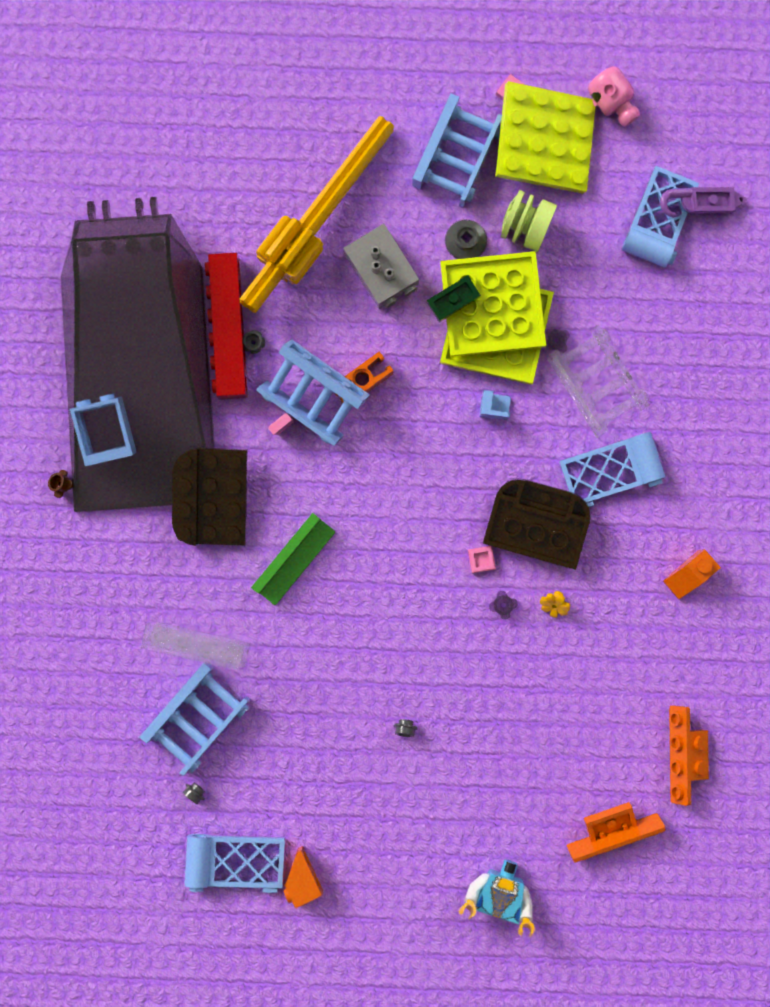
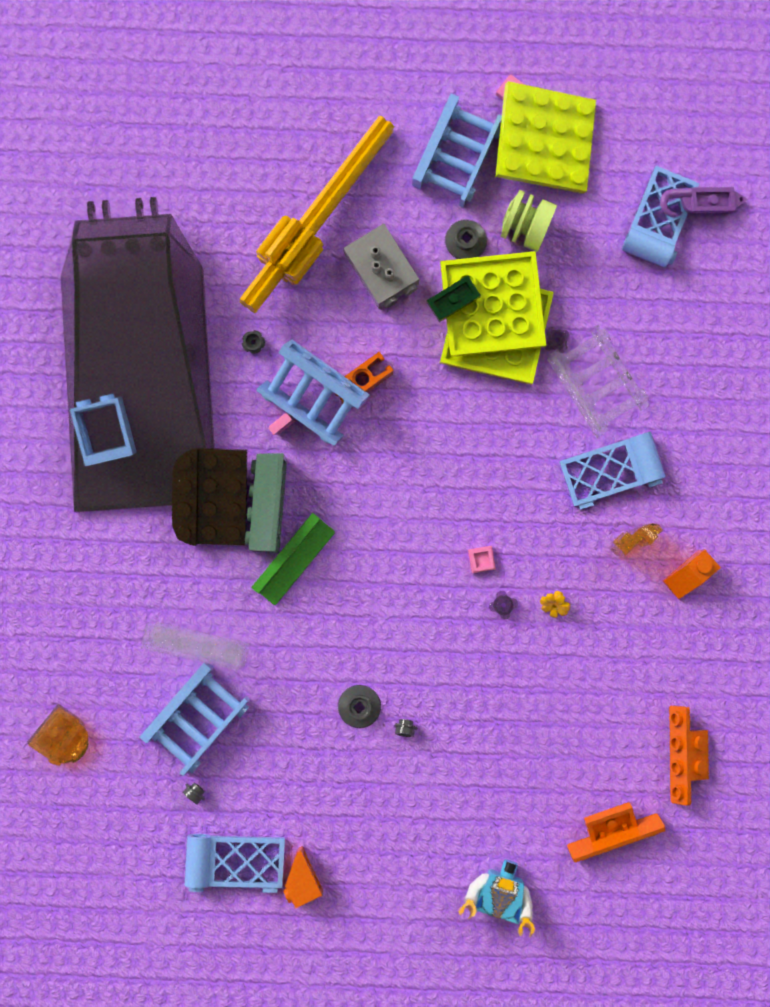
(60, 483): reddish brown plate -> none
(60, 737): none -> clear yellow slope
(227, 325): red brick -> none
(267, 502): none -> sand green slope
(357, 694): none -> dark grey piece
(494, 406): light blue panel -> none
(539, 522): dark brown plate -> none
(613, 94): bright pink piece -> none
(641, 535): none -> clear yellow slope

